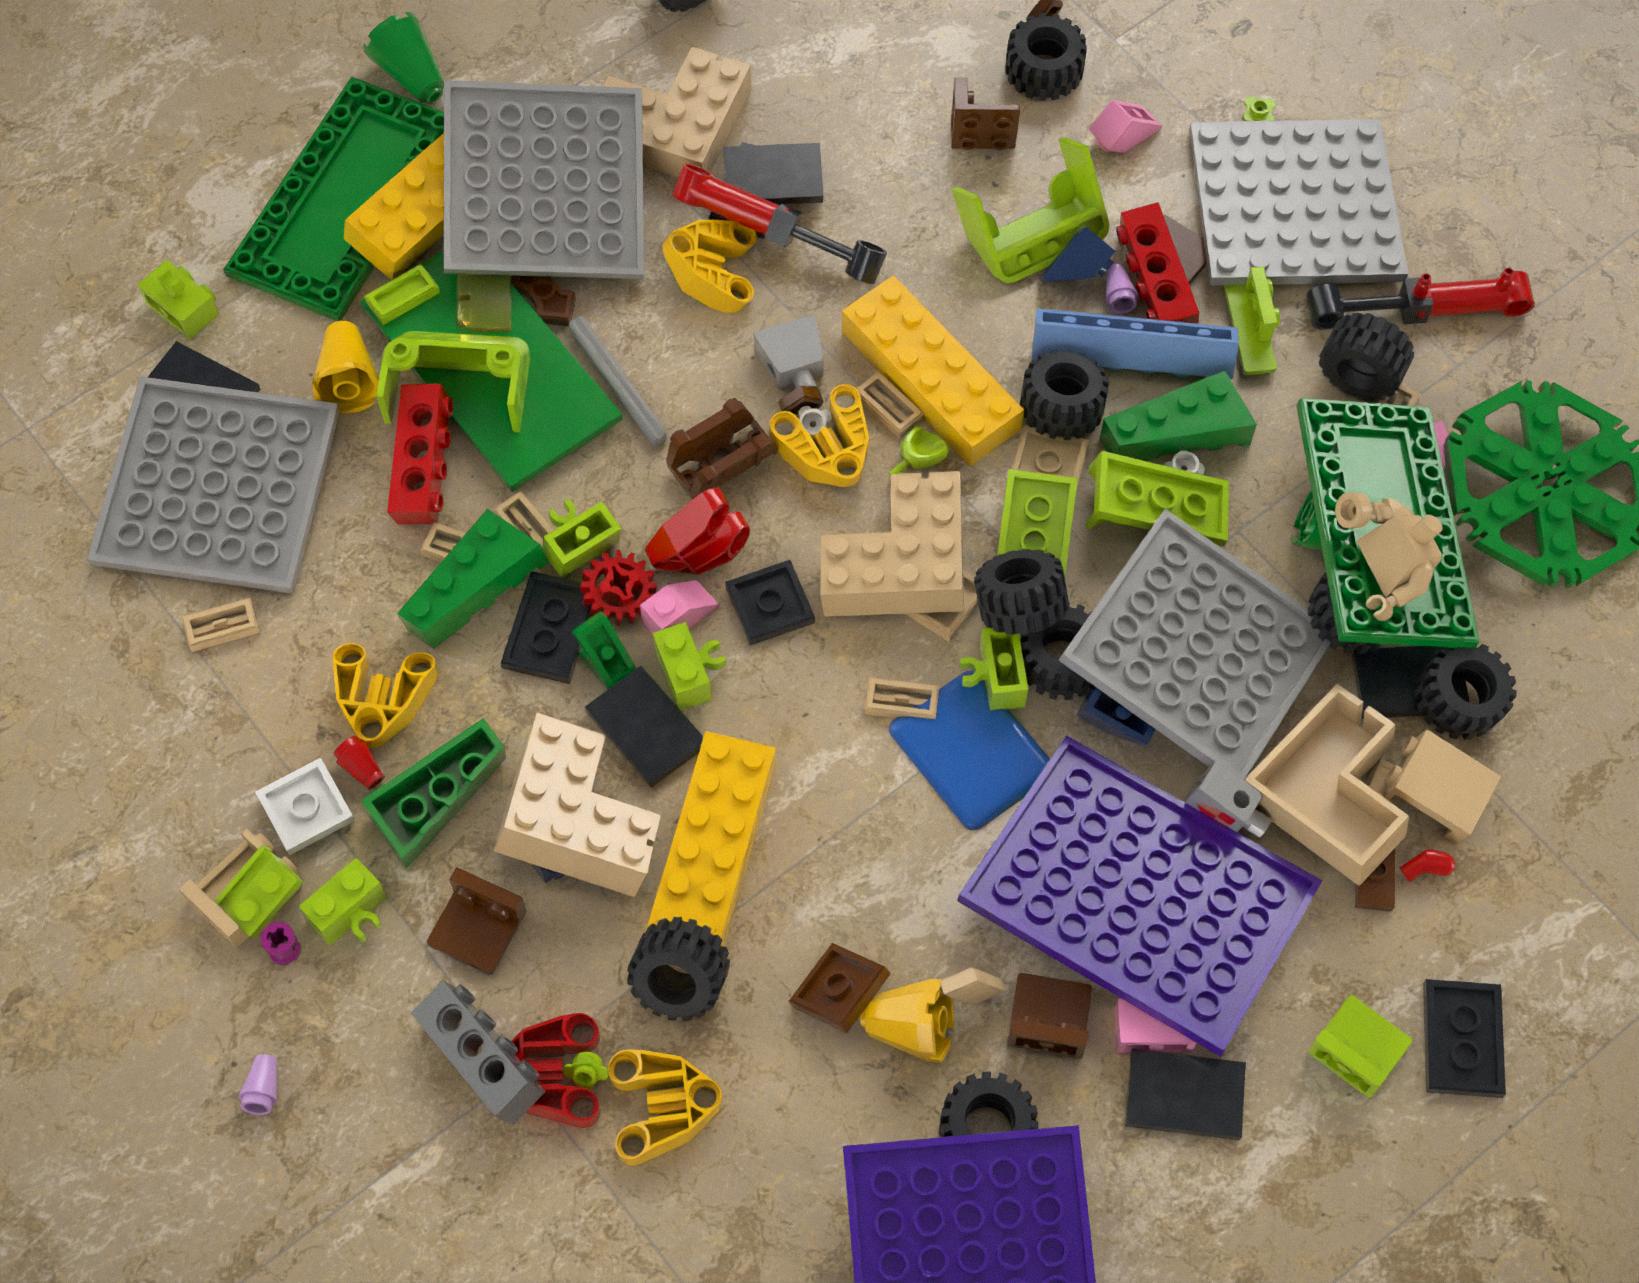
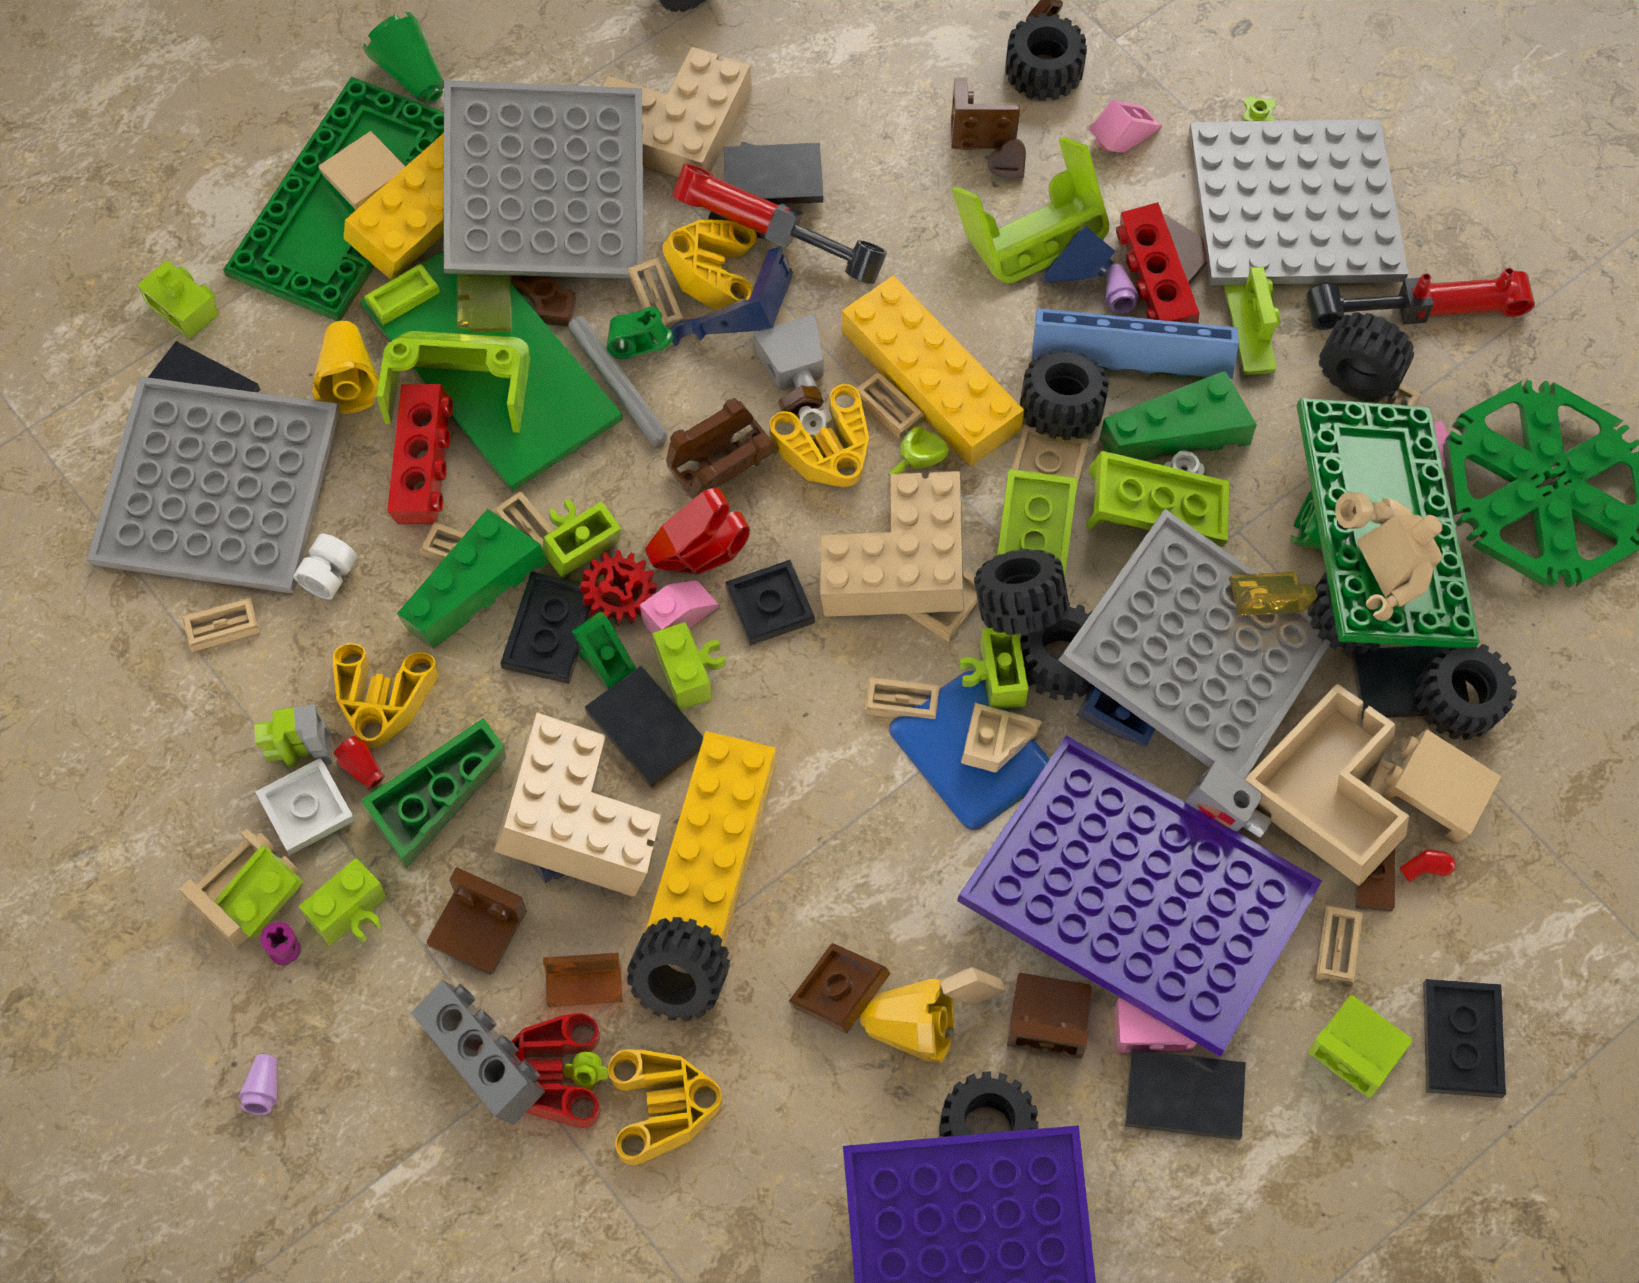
(295, 734): none -> hips
(323, 569): none -> white wheel
(361, 169): none -> tan tile
(583, 979): none -> clear orange panel
(635, 332): none -> green piece
(644, 267): none -> tan tile
(746, 315): none -> dark blue hinge
(996, 737): none -> tan wing
(1009, 160): none -> reddish brown tile
(1271, 593): none -> clear yellow panel
(1334, 974): none -> tan tile

